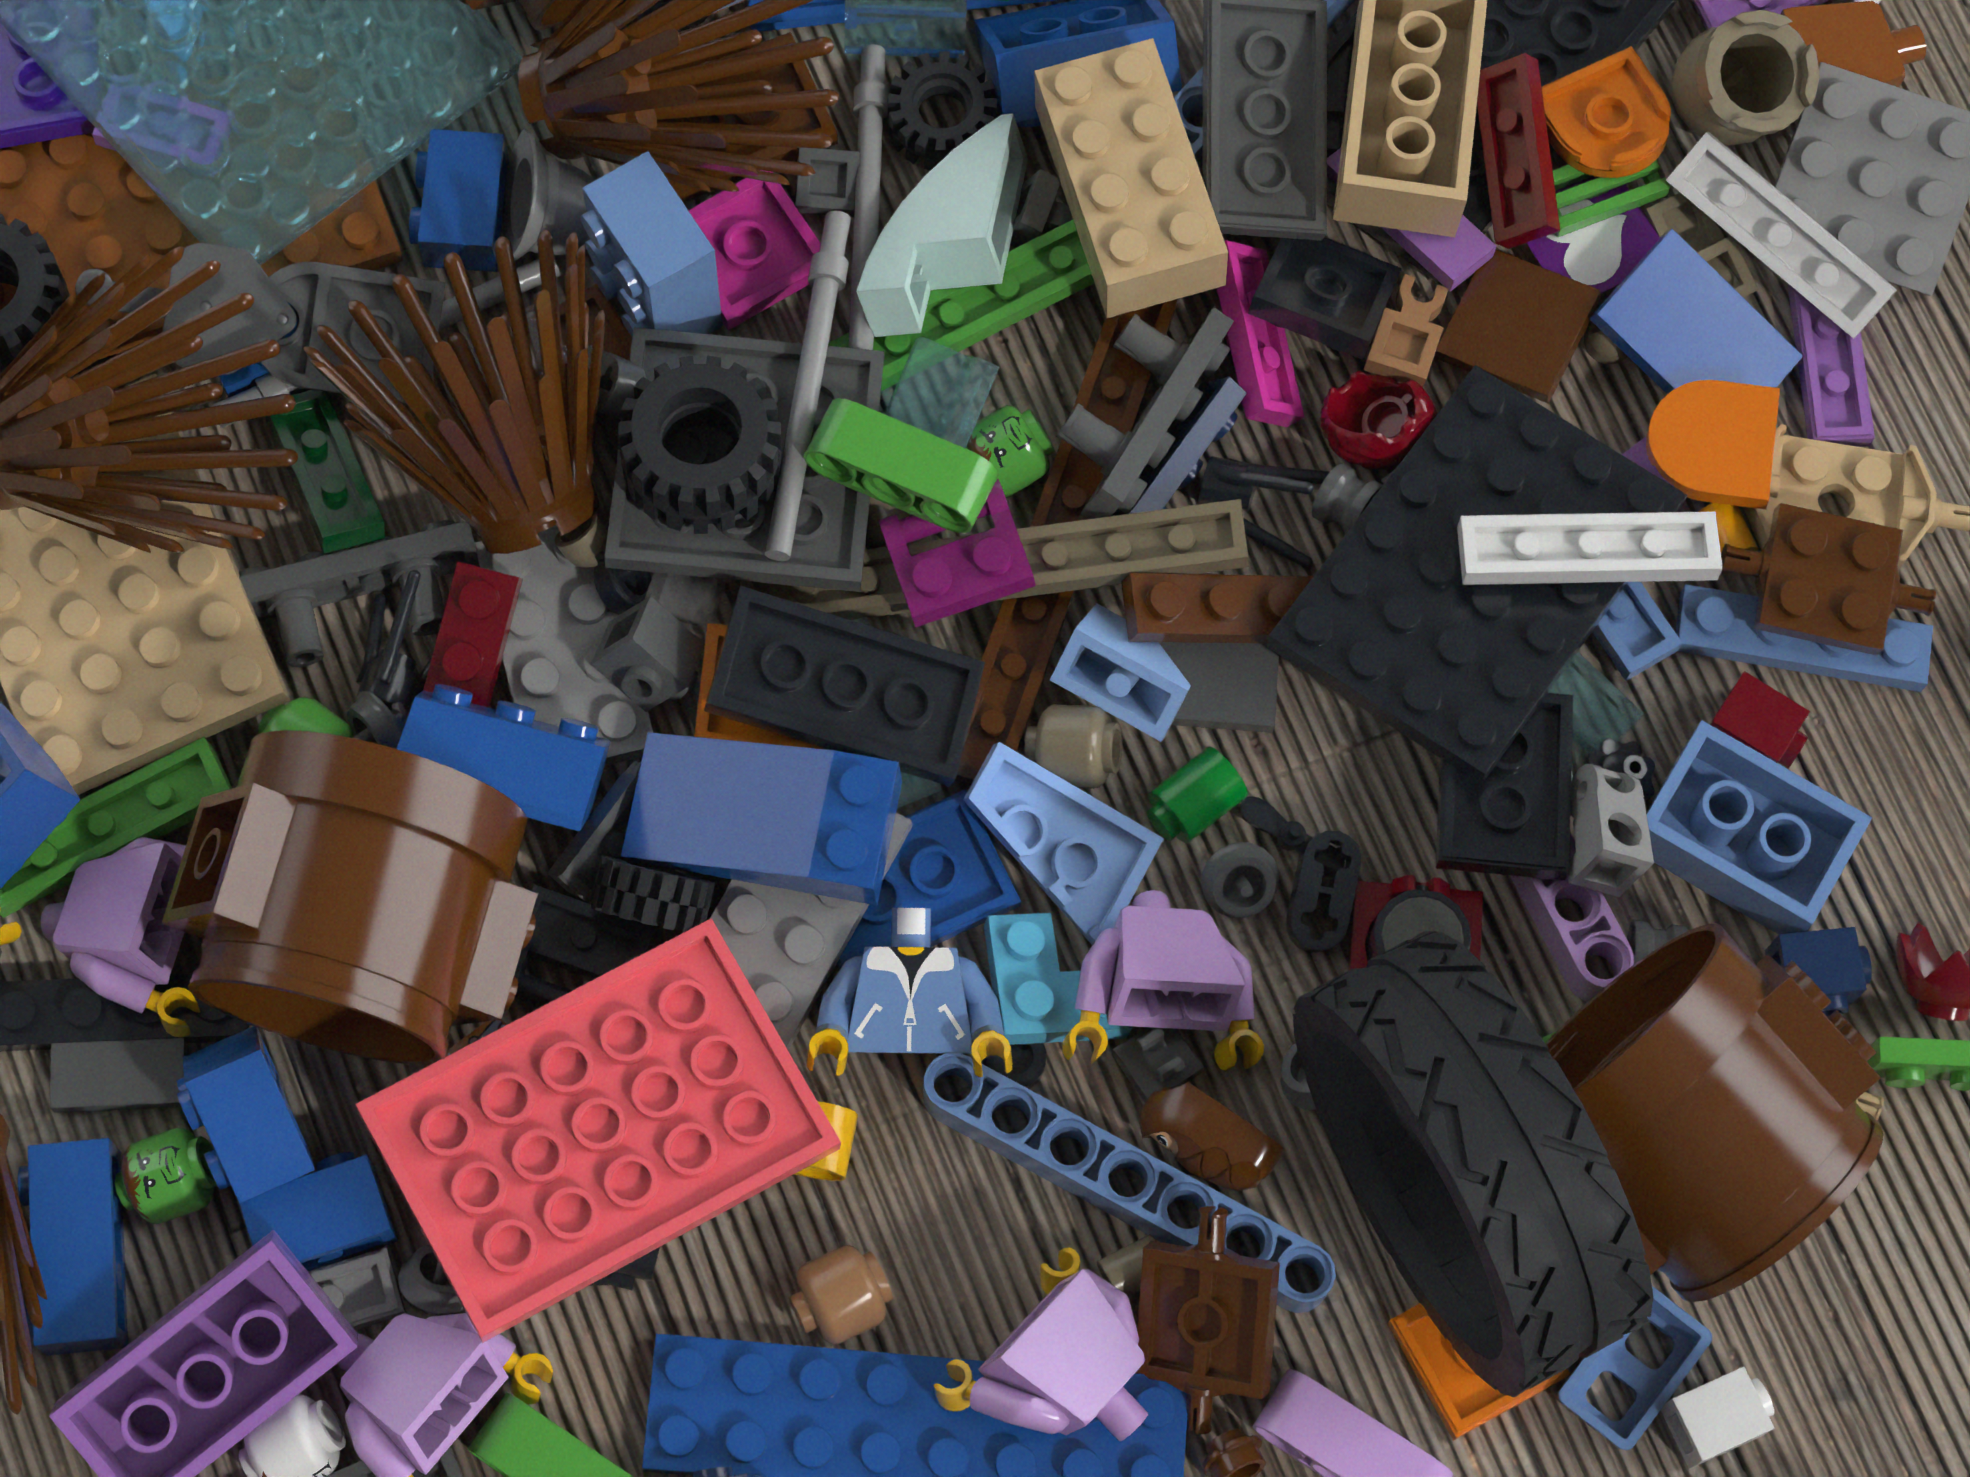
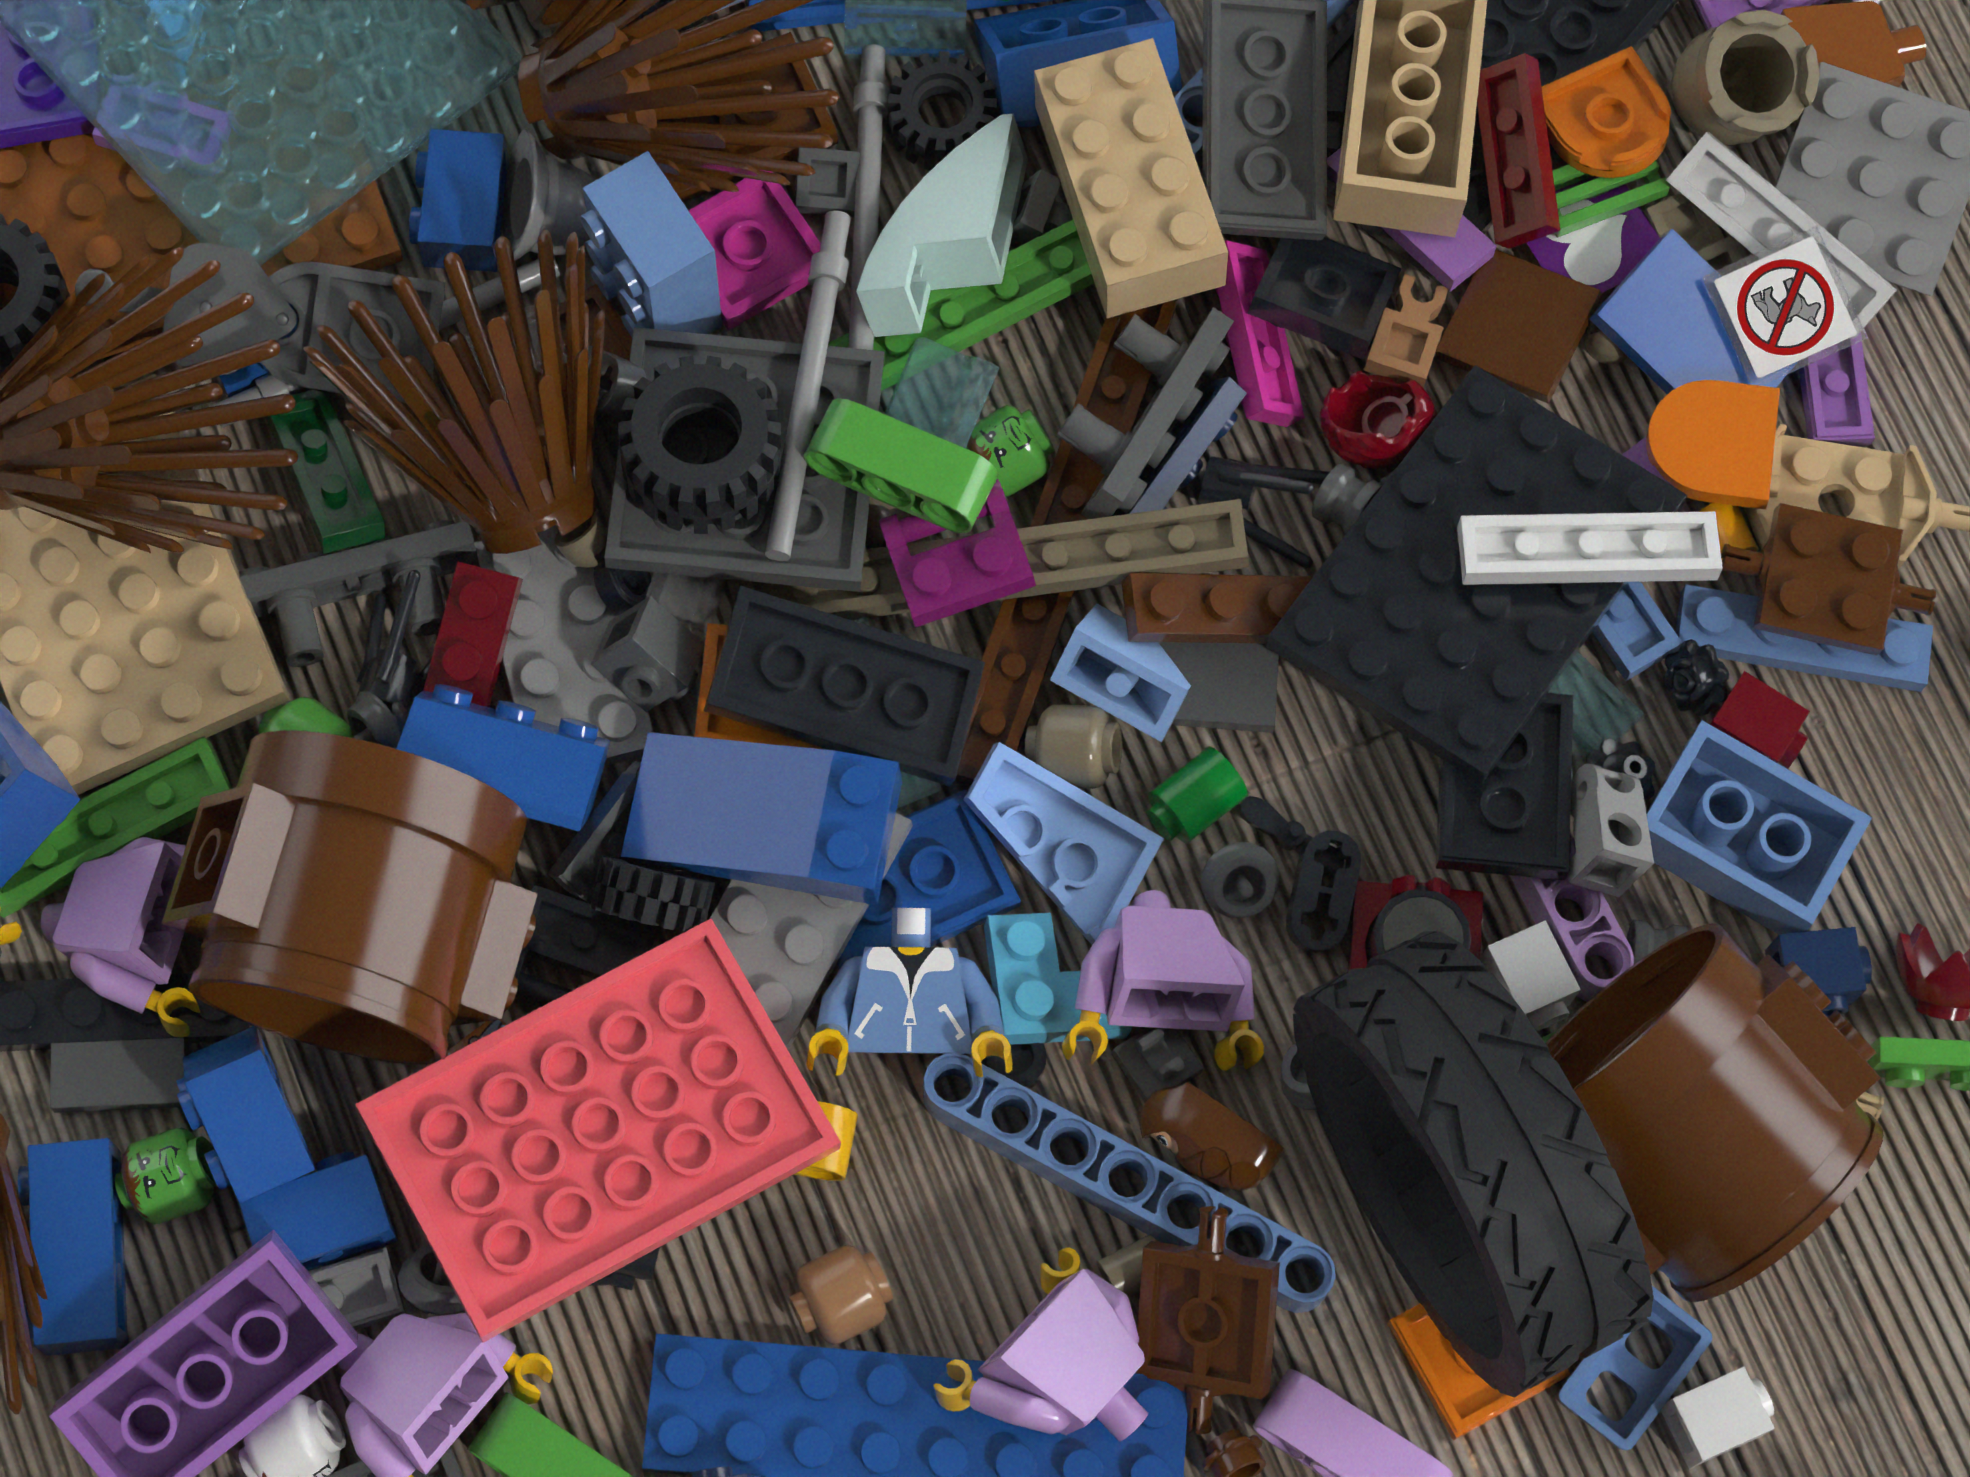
(1533, 974): none -> white brick
(1695, 677): none -> black plant
(1784, 307): none -> piece

